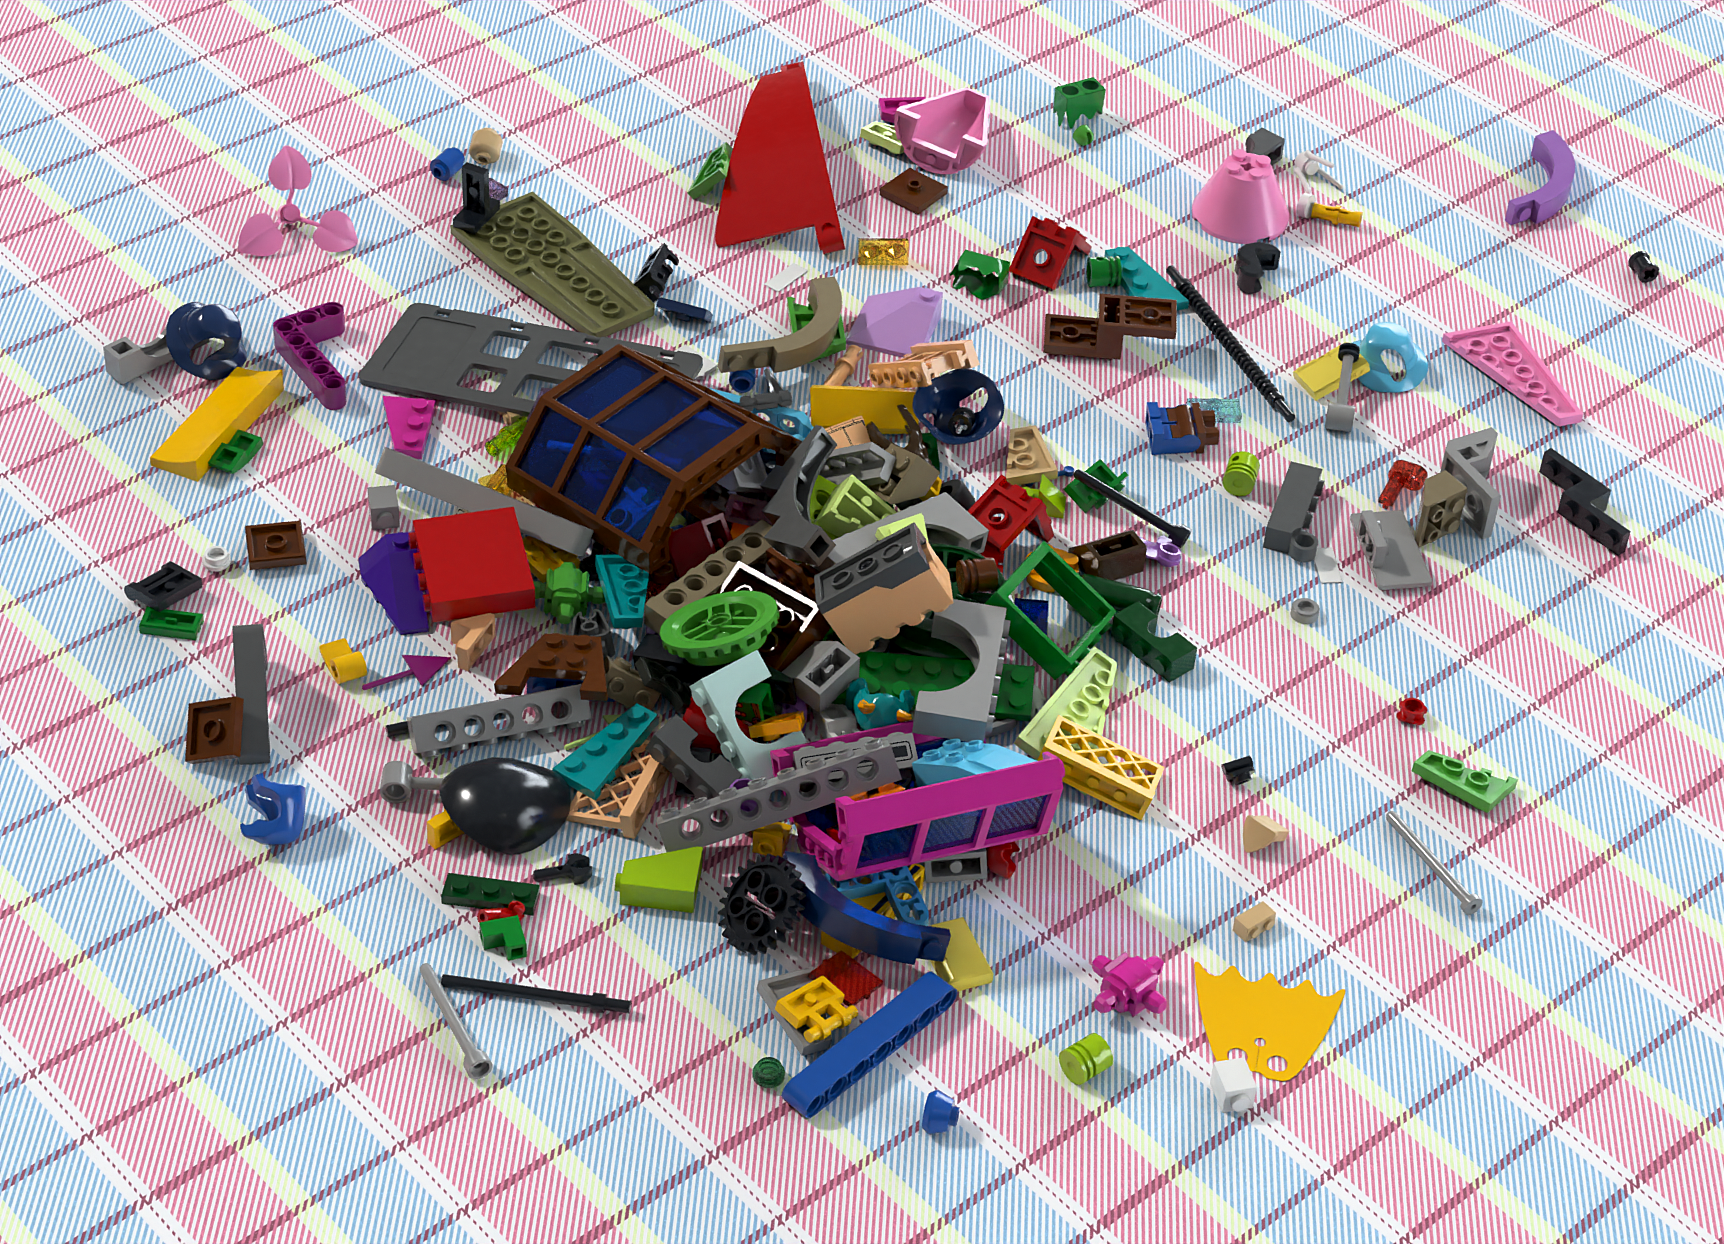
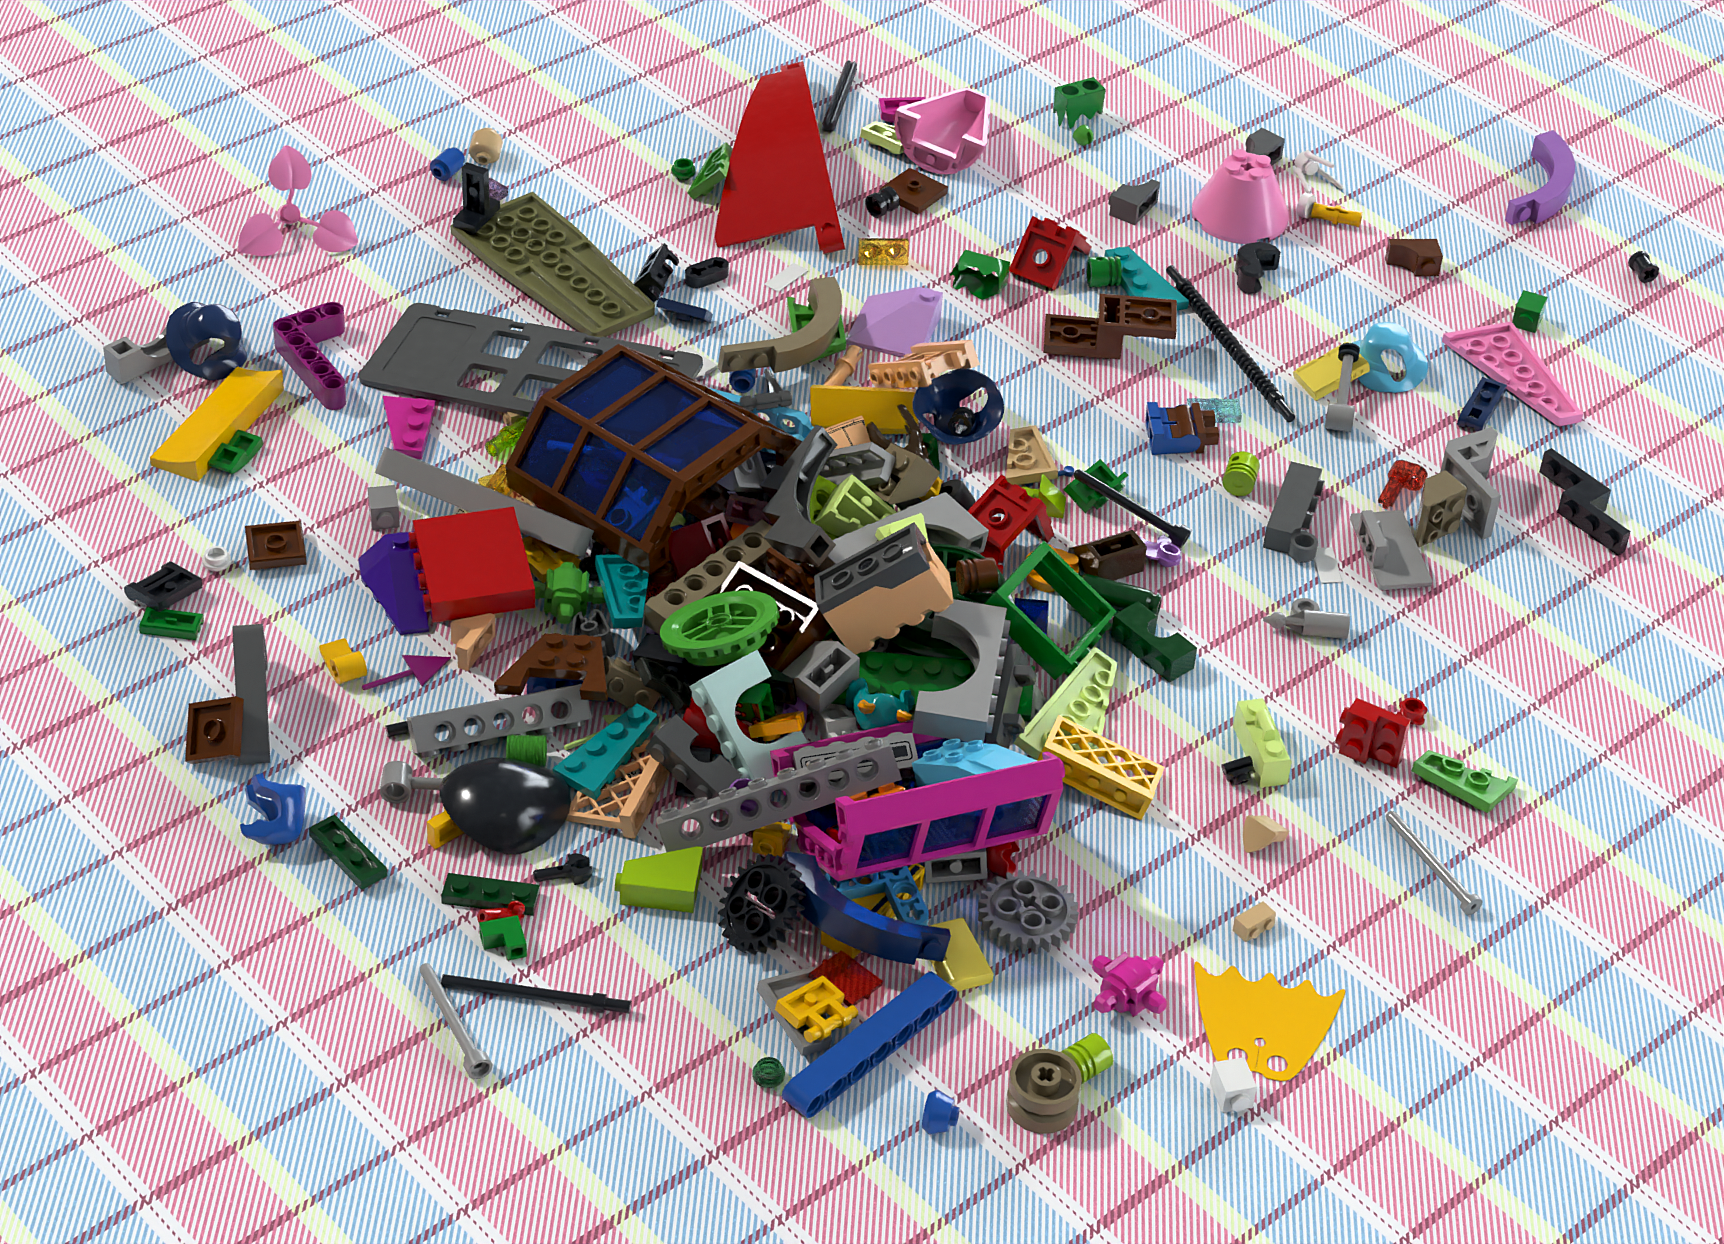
(348, 852): none -> dark green plate
(527, 748): none -> bright green piece
(683, 169): none -> green plate
(706, 272): none -> black beam
(839, 96): none -> black axle
(881, 202): none -> black wheel
(1015, 675): none -> dark grey hinge
(1028, 912): none -> light grey gear
(1043, 1091): none -> dark tan wheel
(1133, 202): none -> dark grey arch
(1262, 742): none -> yellowish green piece
(1313, 623): none -> light grey wheel
(1372, 734): none -> red plate
(1418, 255): none -> reddish brown arch
(1481, 404): none -> dark blue plate
(1529, 311): none -> green brick

